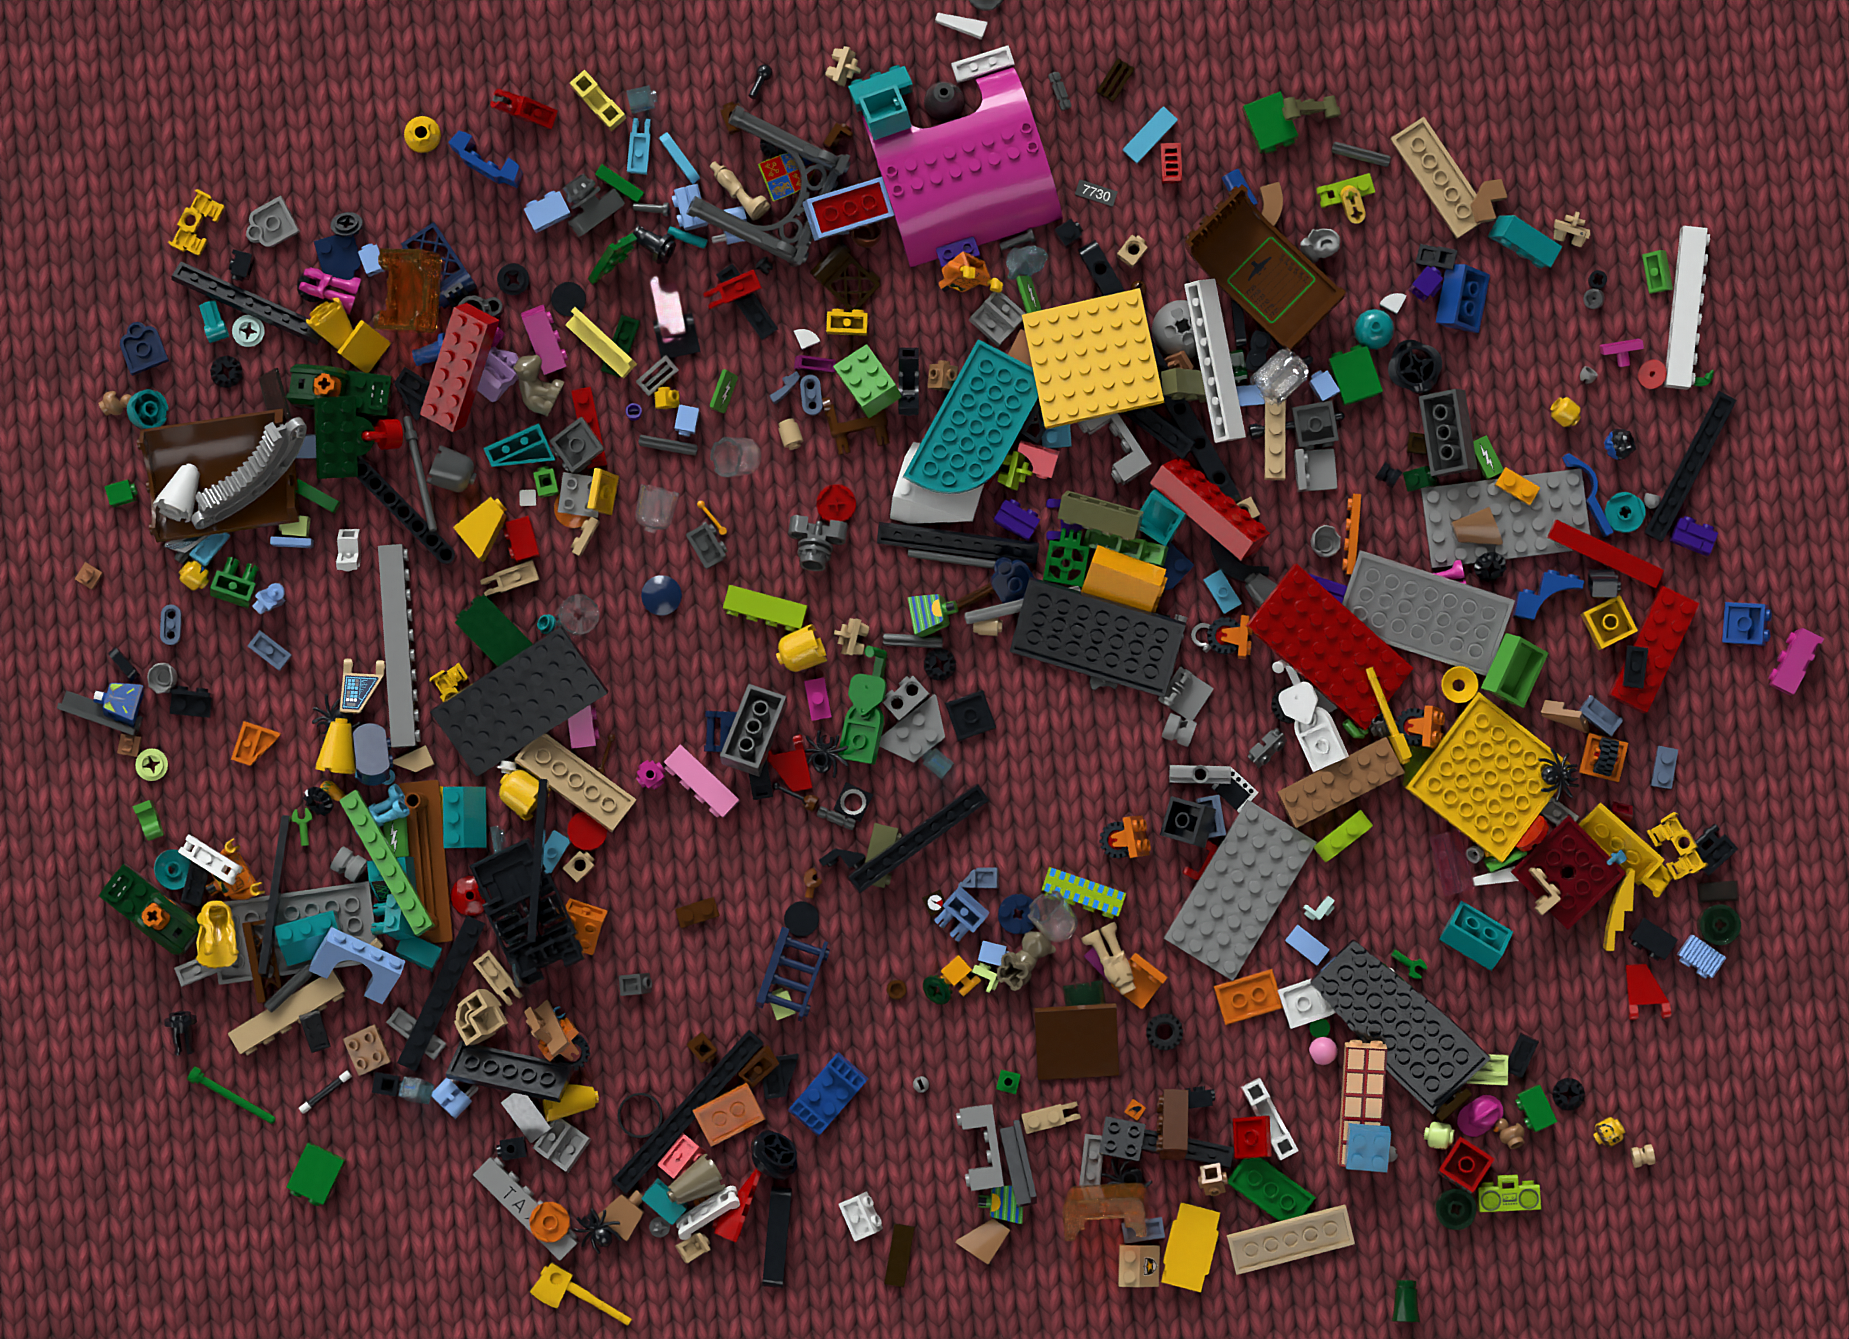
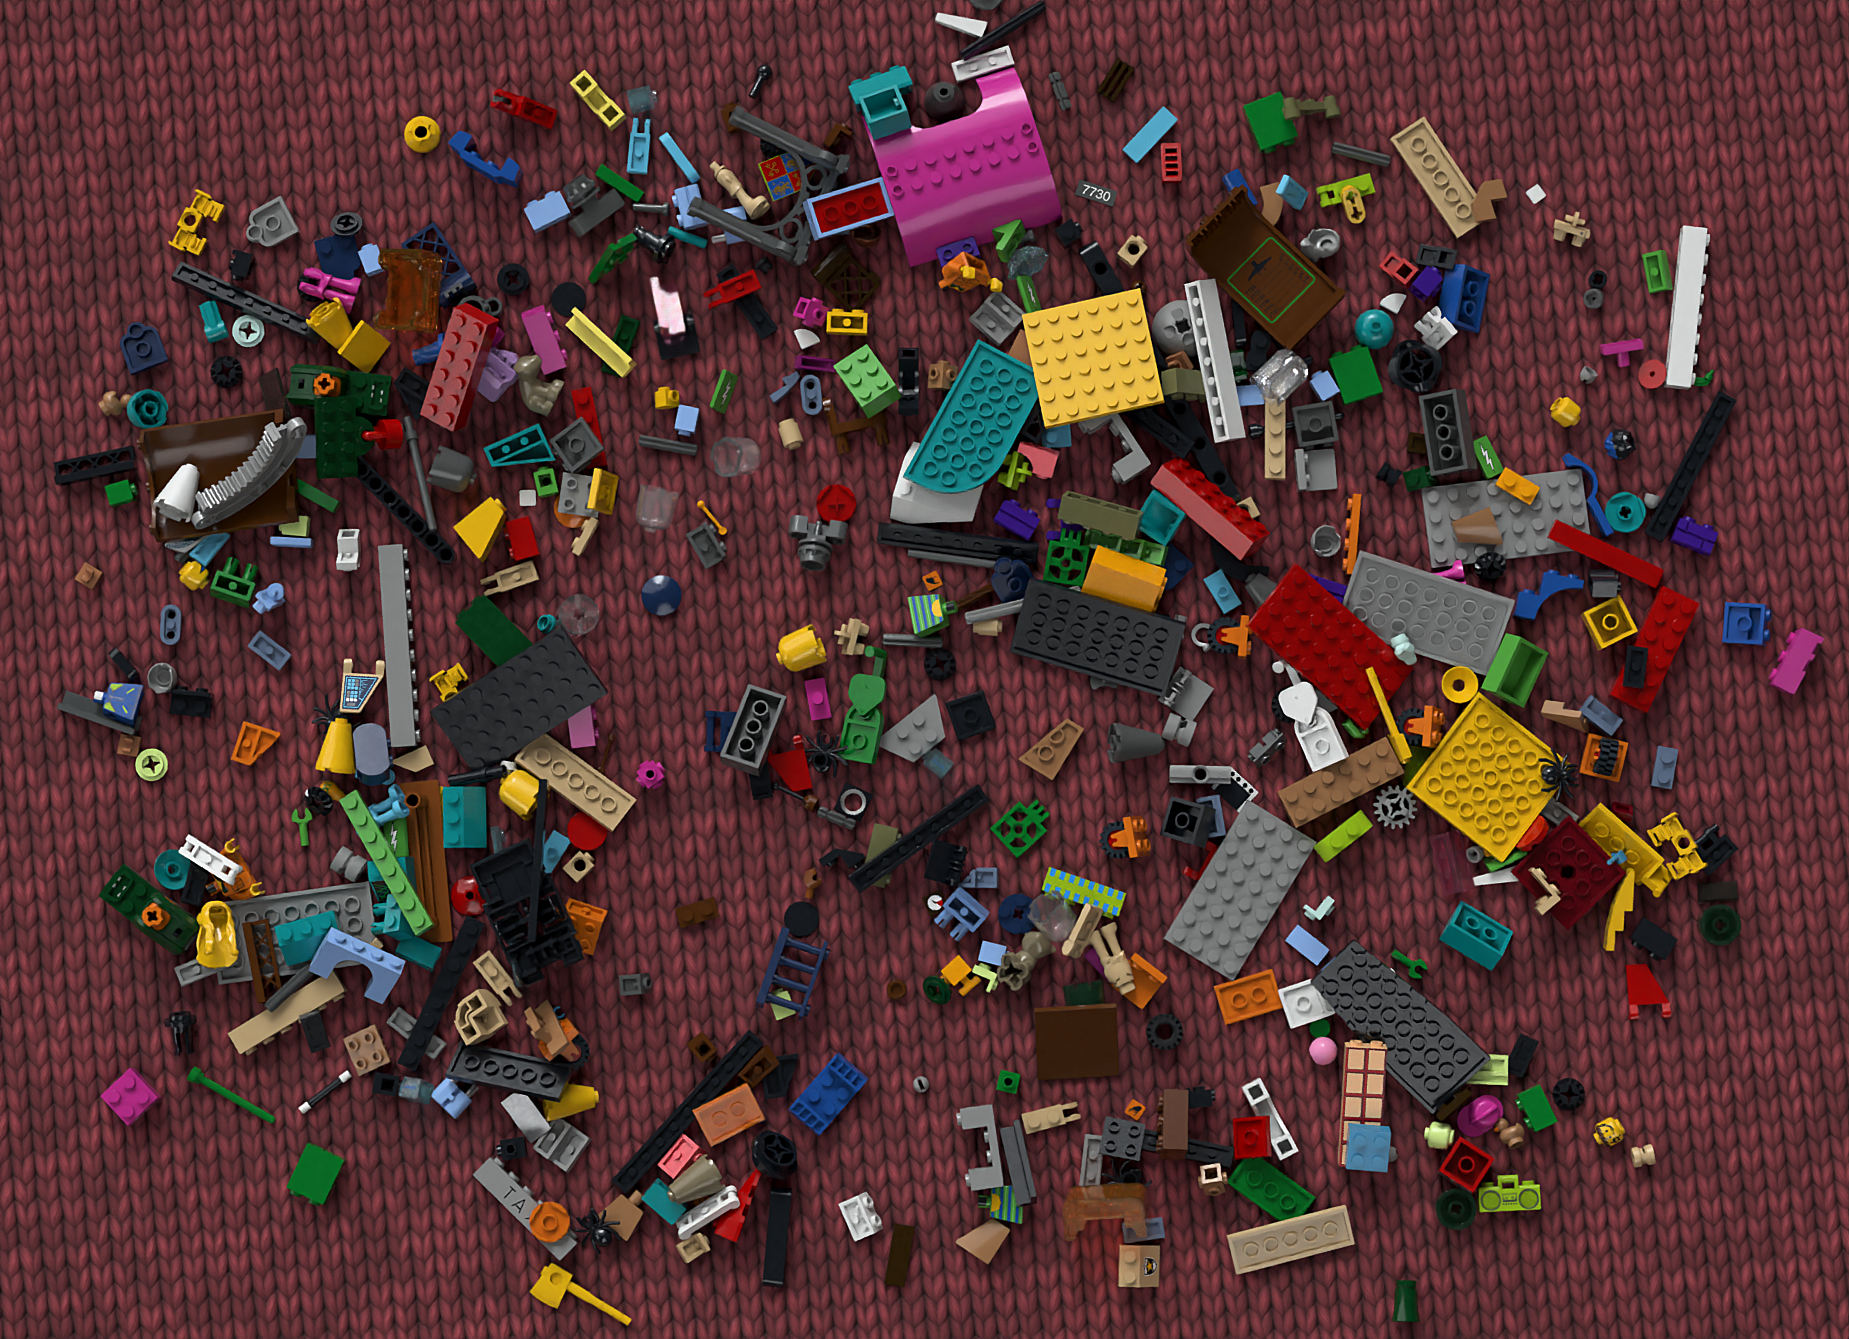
(99, 471): none -> black fence
(130, 1096): none -> dark pink brick
(149, 819): bright green leg -> none
(275, 894): black tile -> none
(485, 774): none -> black pin
(619, 1115): black tyre -> none
(633, 408): dark purple hinge -> none
(644, 386): light grey tile -> none
(659, 1227): flat silver tile -> none
(703, 782): bright pink brick -> none
(764, 607): lime brick -> none
(811, 312): none -> dark pink brick
(845, 68): tan hips -> none
(909, 702): light grey brick -> none
(932, 580): none -> orange sticker
(945, 862): none -> black hinge
(1002, 30): none -> black axle
(1008, 238): none -> bright green slope
(1032, 816): none -> green piece
(1053, 749): none -> medium nougat wing
(1082, 931): none -> tan hinge
(1132, 743): none -> dark grey cone
(1190, 1247): yellow piece -> none
(1292, 192): none -> medium azure plate
(1379, 726): dark grey gear -> none
(1400, 270): none -> red brick
(1404, 649): none -> light aqua animal
(1406, 813): none -> light grey gear
(1440, 332): none -> white plate
(1525, 240): teal wedge -> none
(1536, 193): none -> white sticker
(1700, 956): light blue brick -> none

